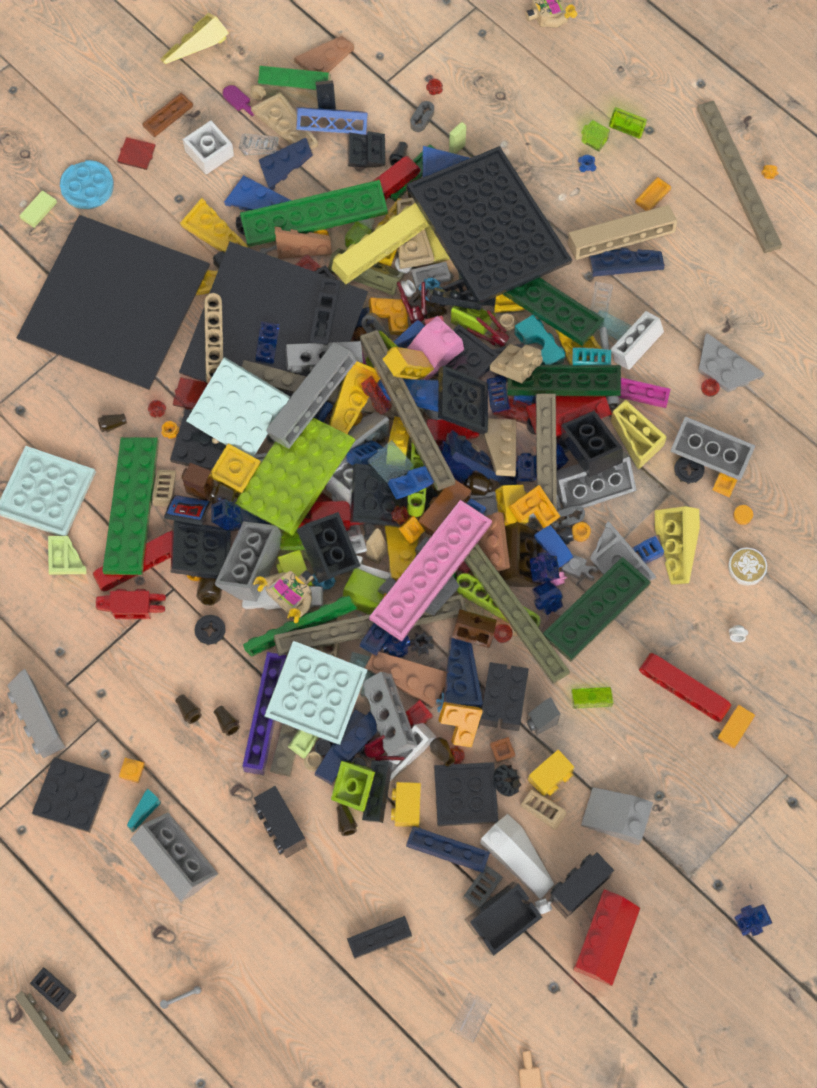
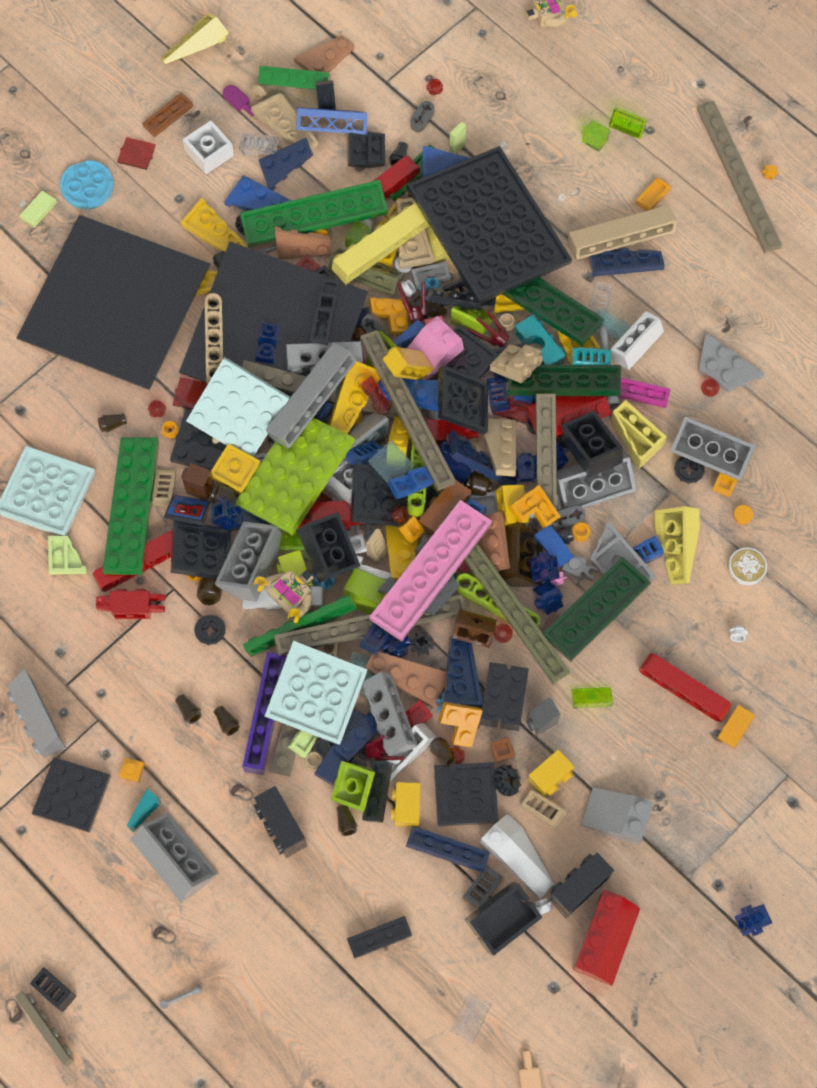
(589, 160): blue plate -> none

